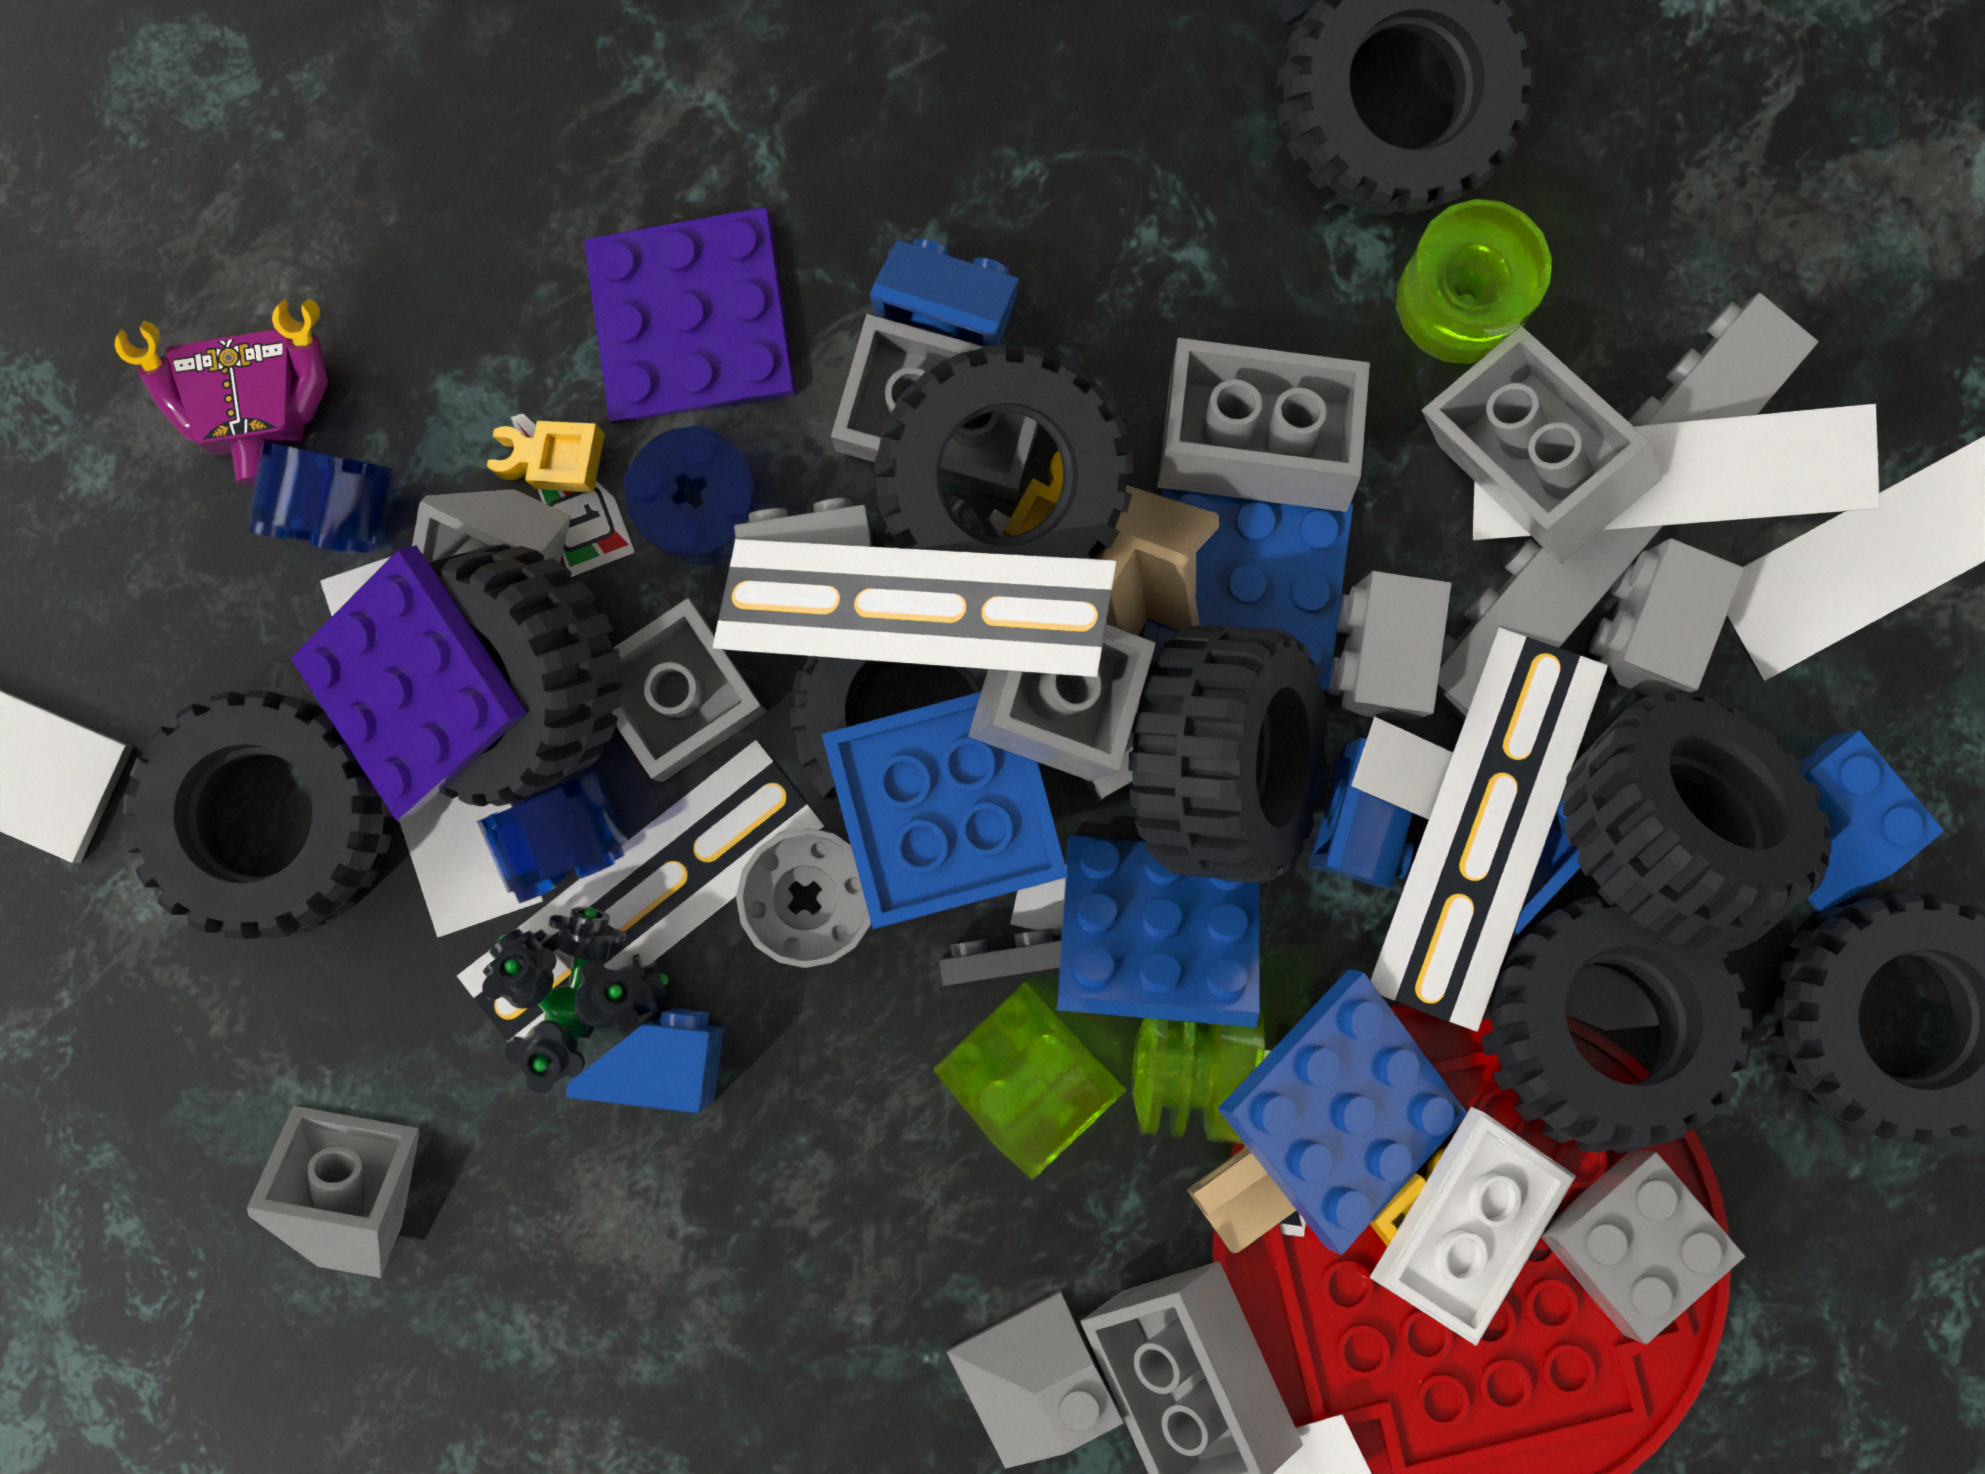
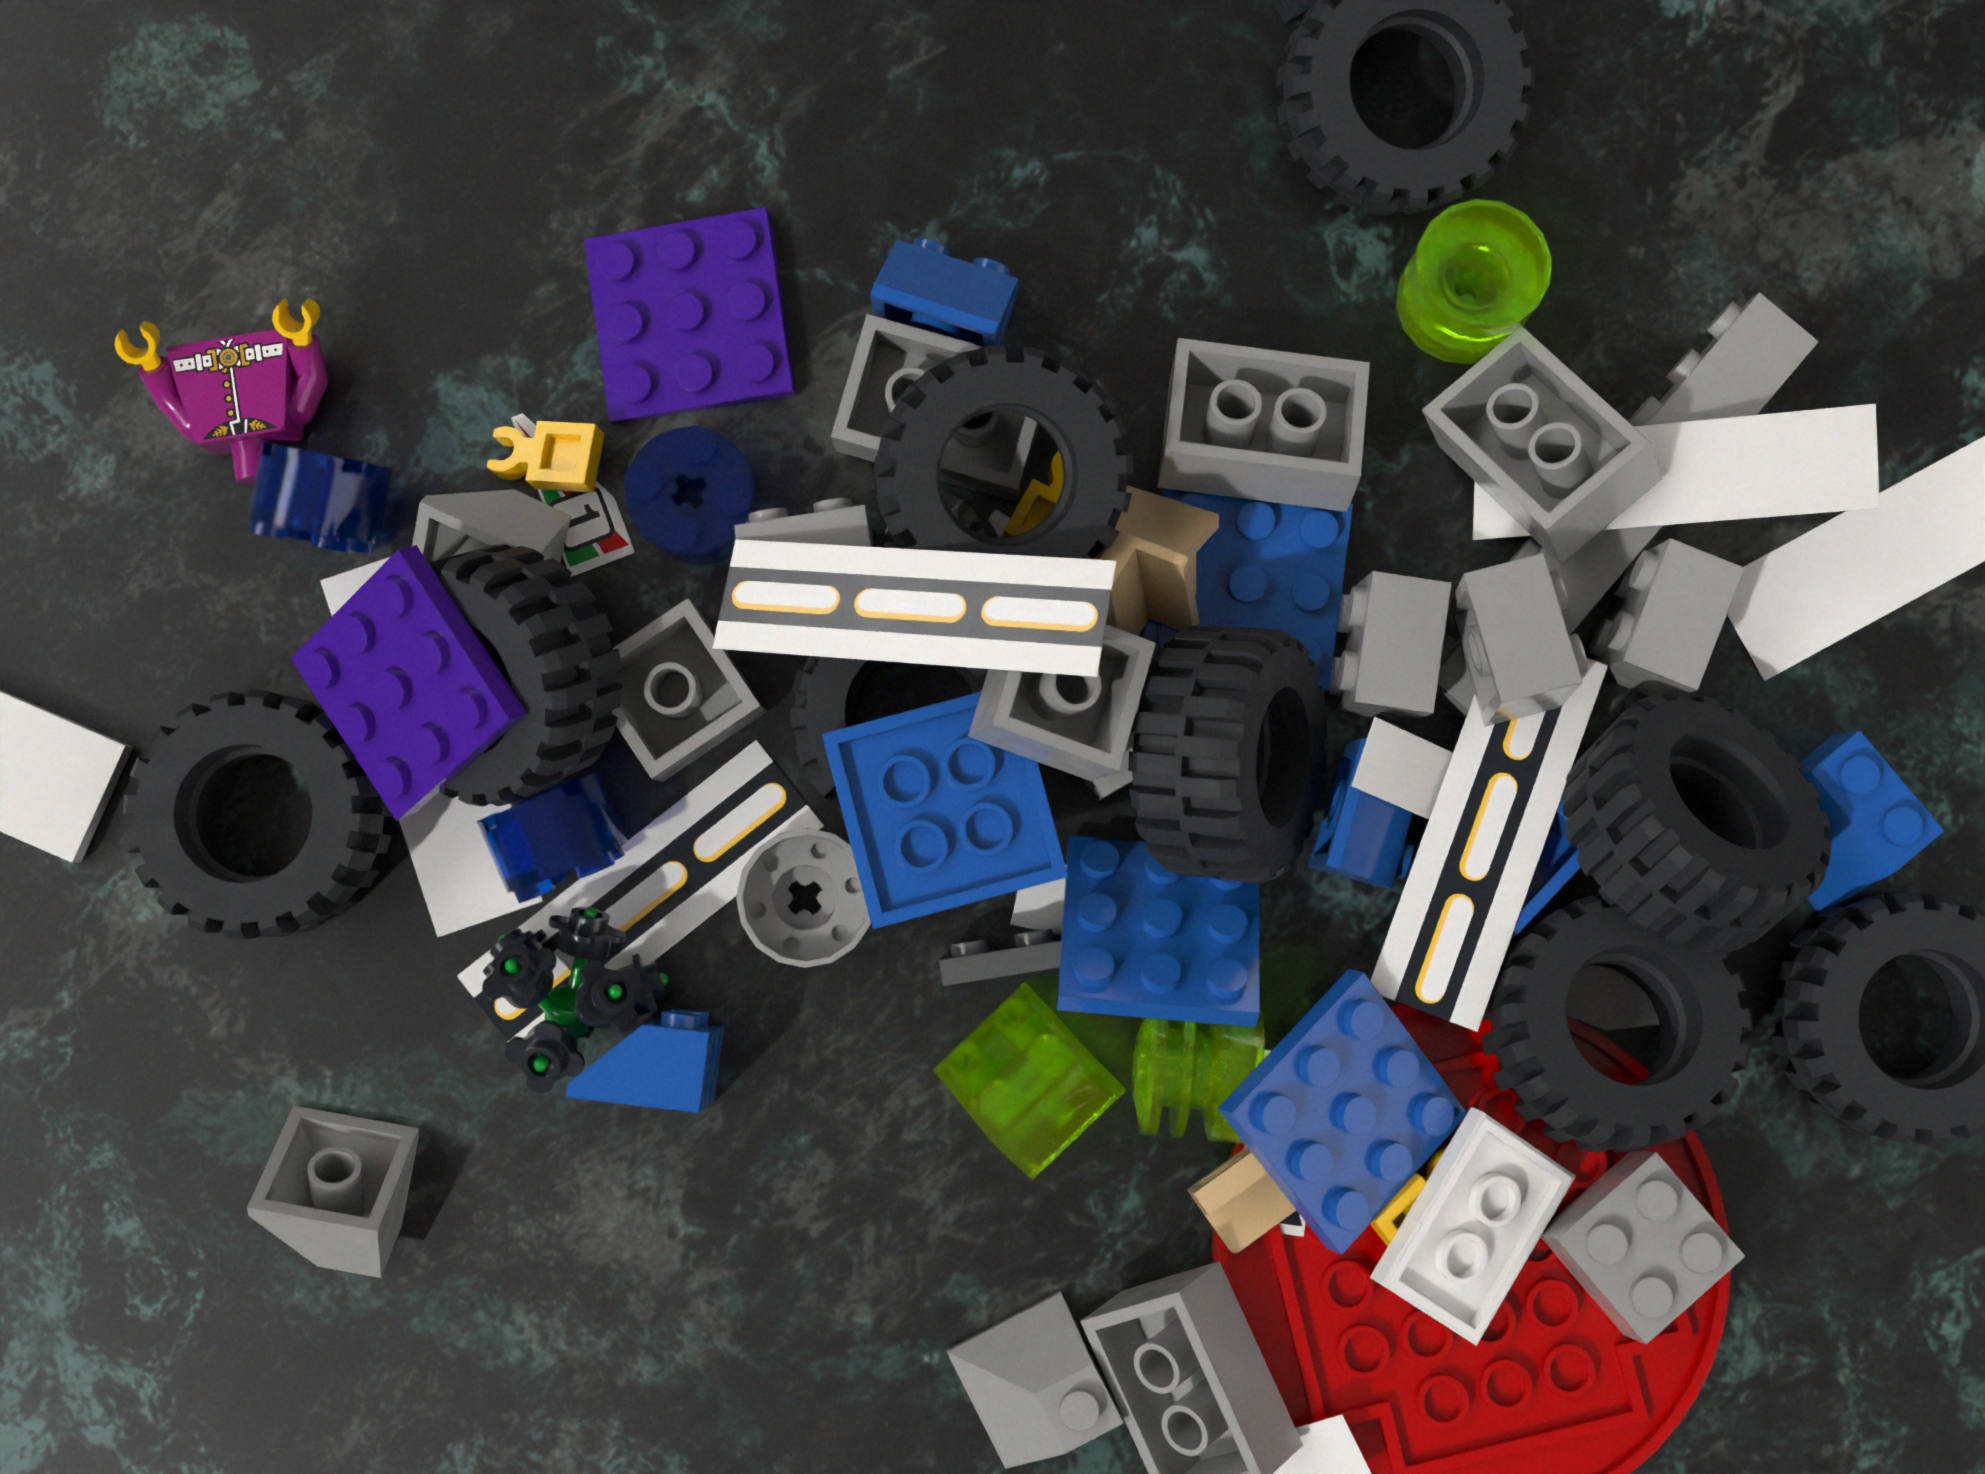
(1517, 639): none -> light grey brick

